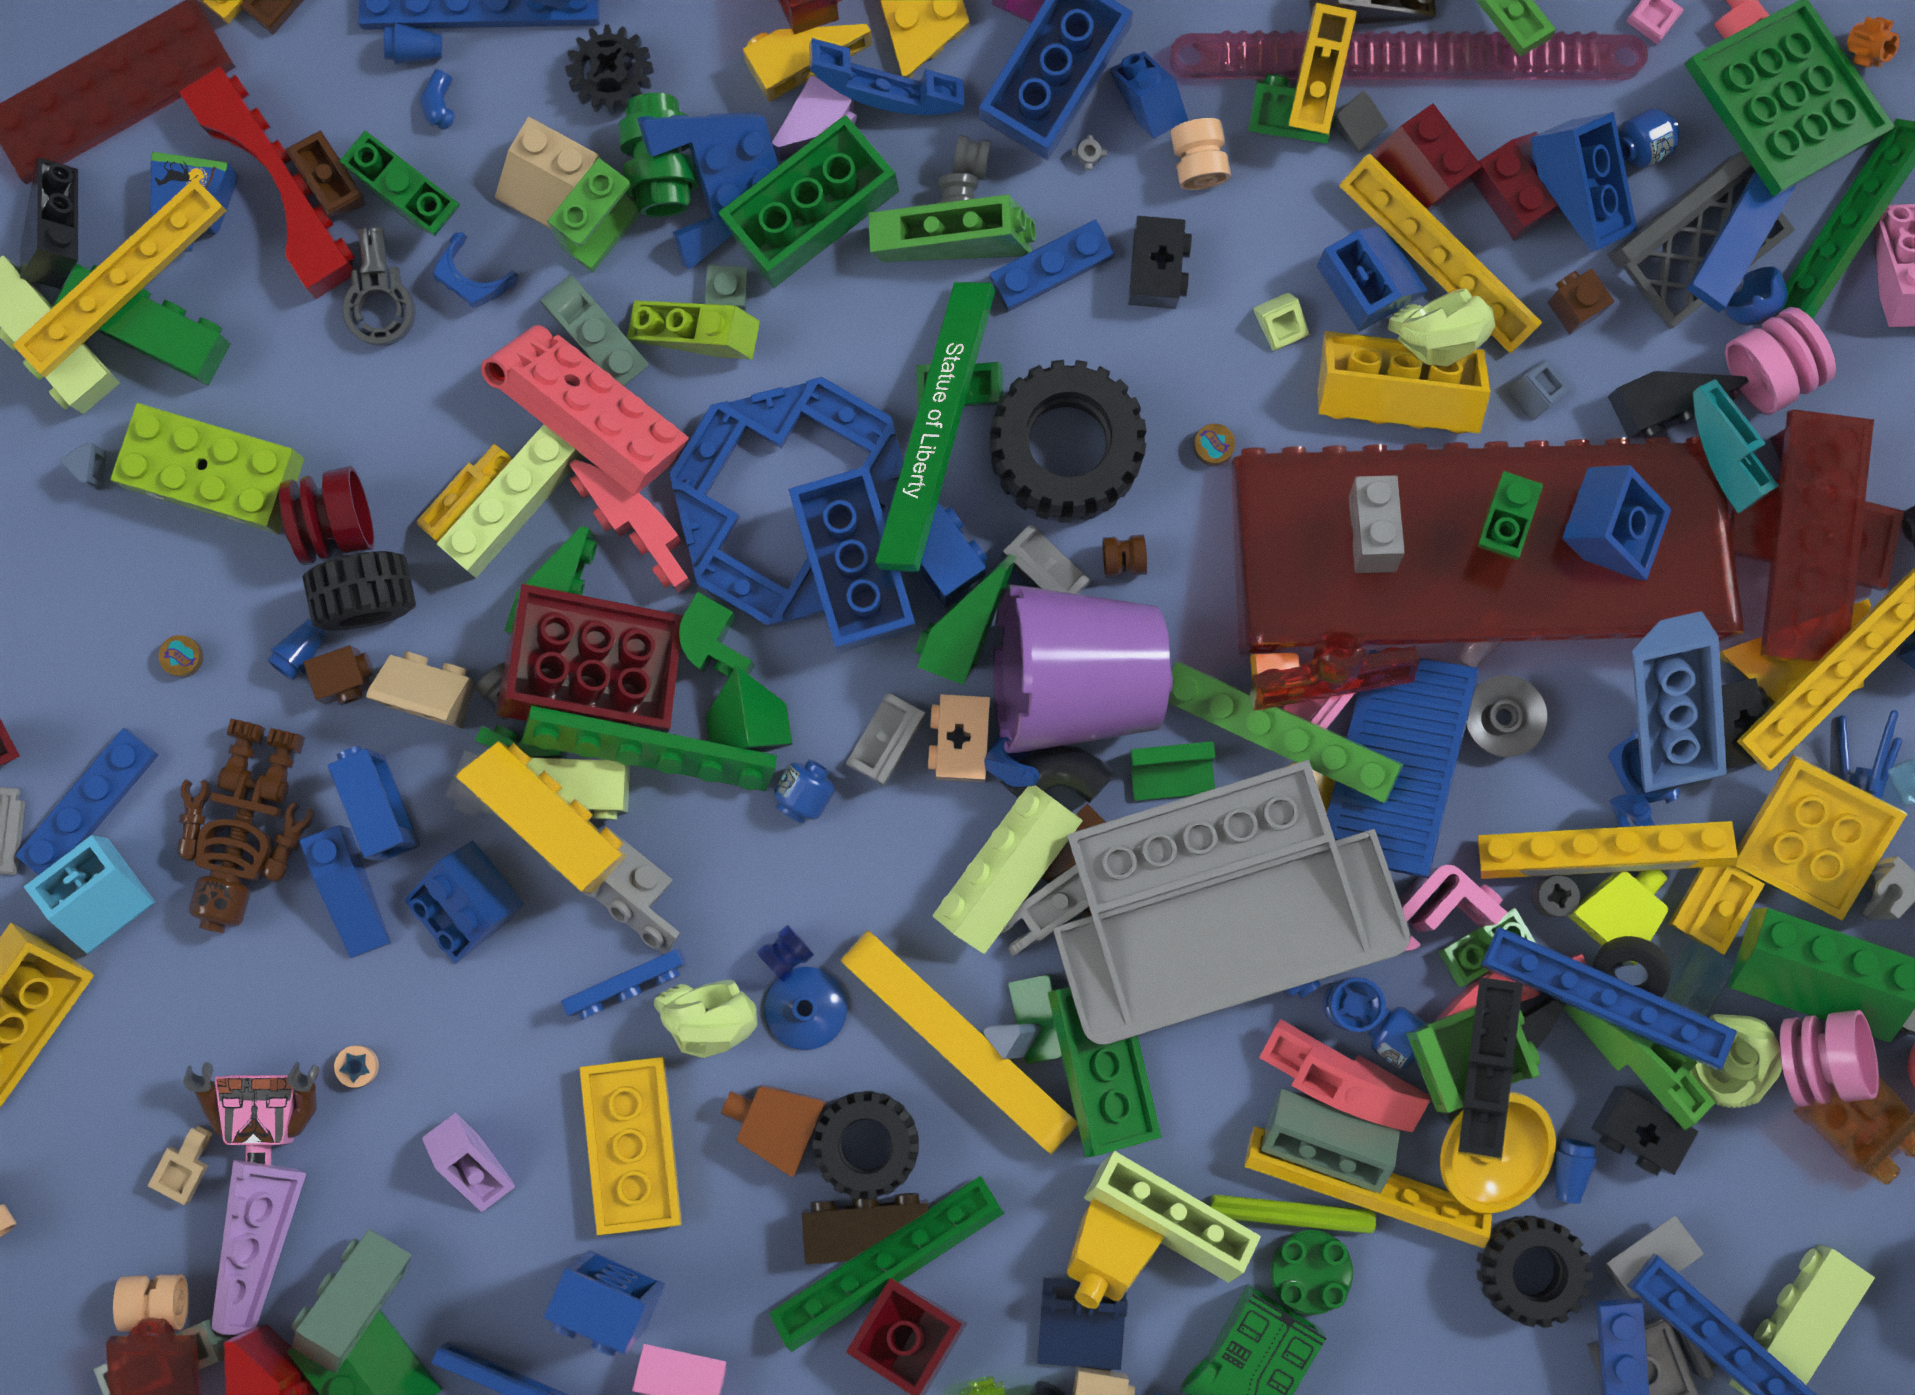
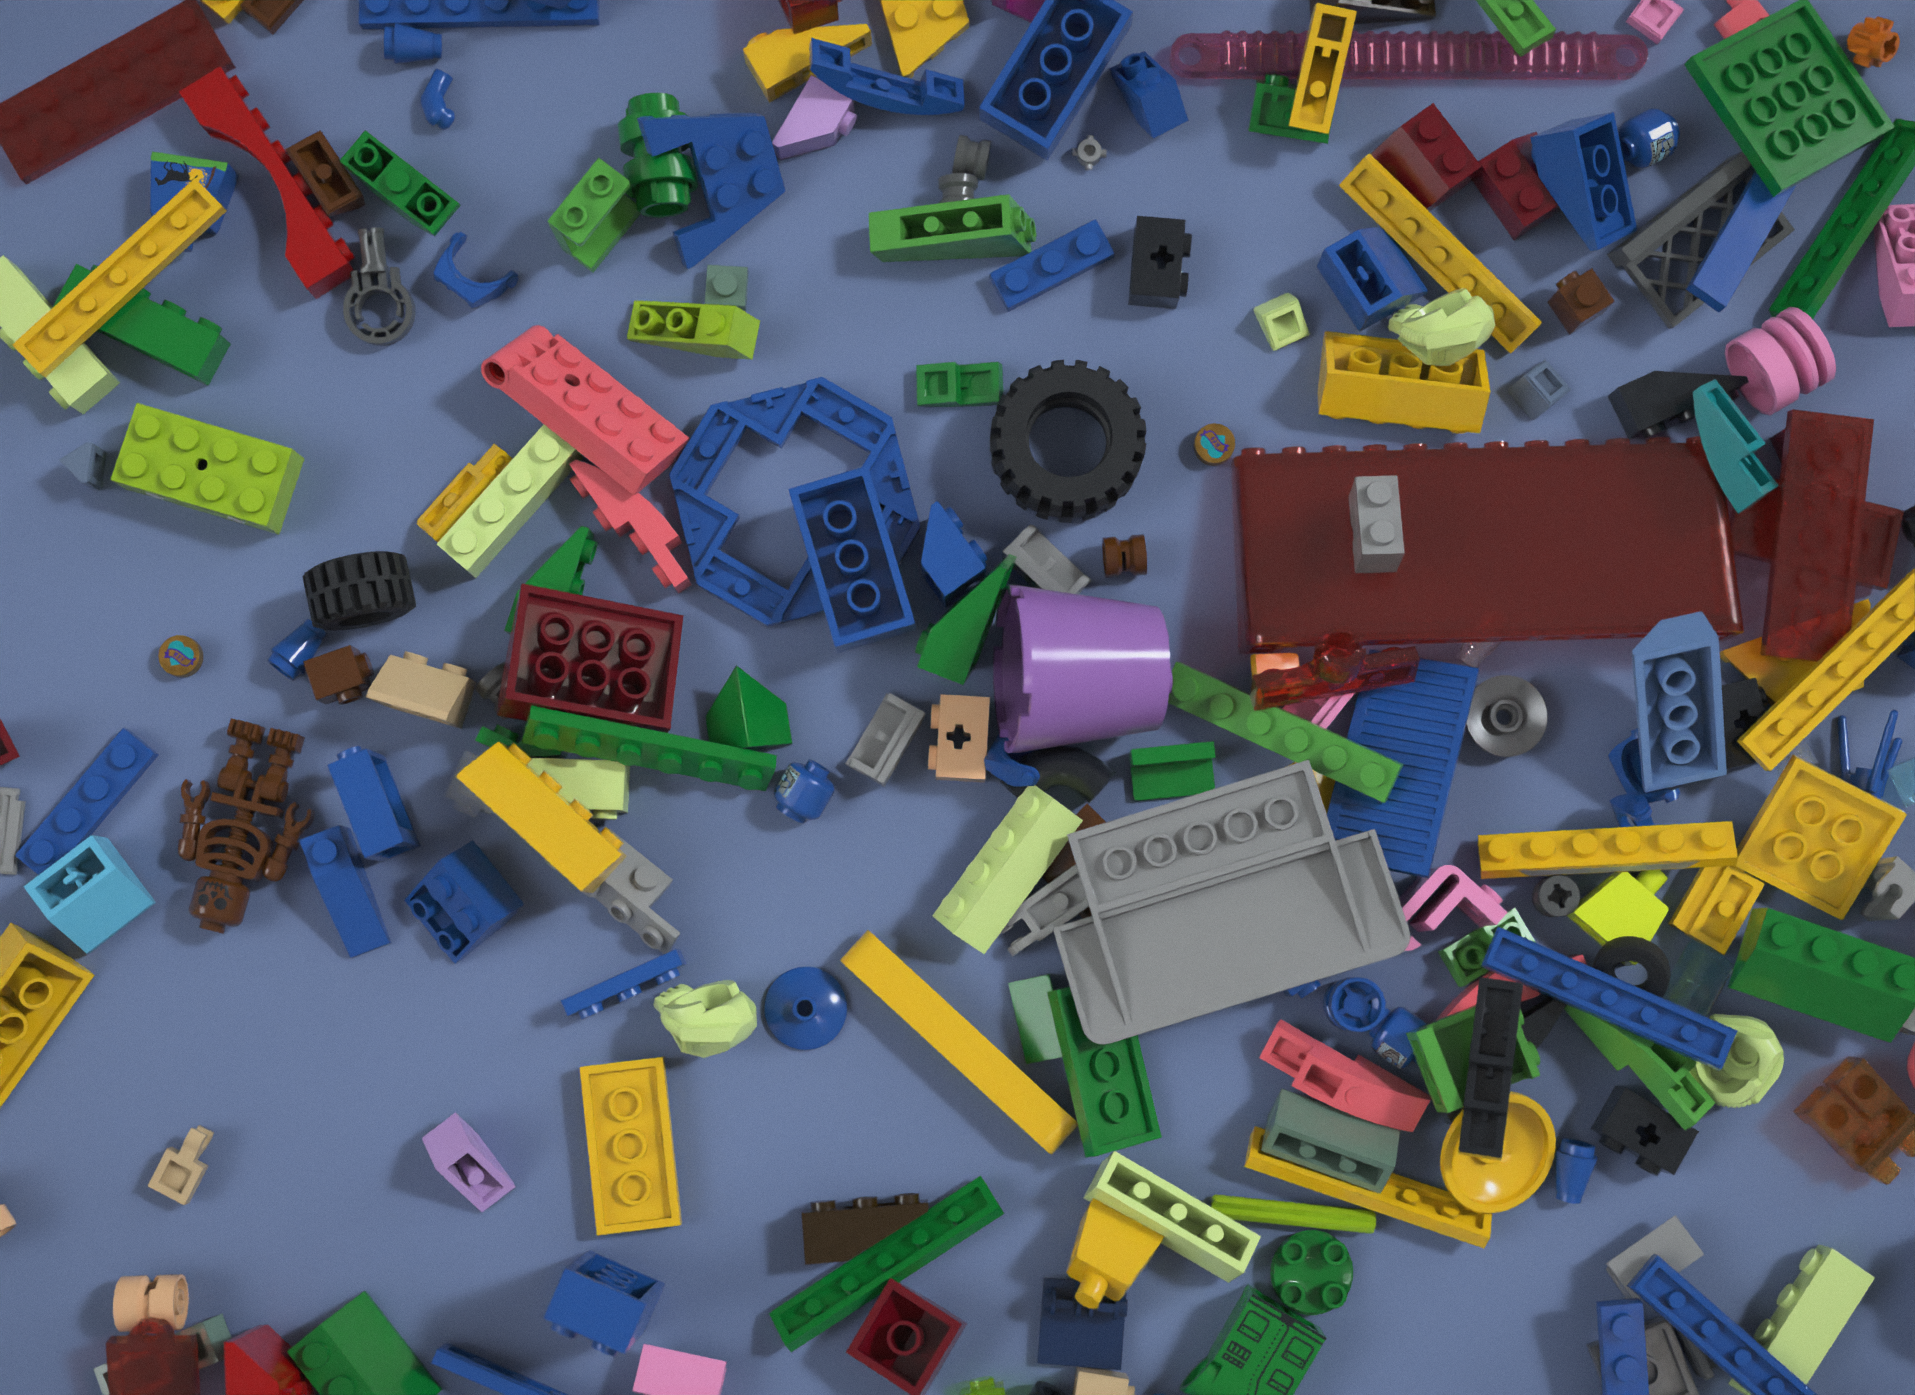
(50, 225): black slope -> none
(254, 1232): lavender wing -> none
(256, 1107): torso -> none
(318, 518): dark red wheel -> none
(349, 1300): sand green brick -> none
(356, 1066): light nougat tile -> none
(541, 171): tan slope -> none
(593, 330): sand green plate -> none
(611, 52): black gear -> none
(702, 636): green brick -> none
(775, 1124): dark orange torso -> none
(785, 953): clear blue wheel -> none
(810, 201): green slope -> none
(856, 1181): black tyre -> none
(935, 427): green tile -> none
(1013, 1039): sand blue slope -> none
(1199, 148): light nougat wheel -> none
(1359, 122): dark grey slope -> none
(1509, 515): green slope -> none
(1568, 1278): black tyre -> none
(1617, 521): blue slope -> none
(1760, 298): blue hair -> none
(1829, 1058): bright pink wheel -> none

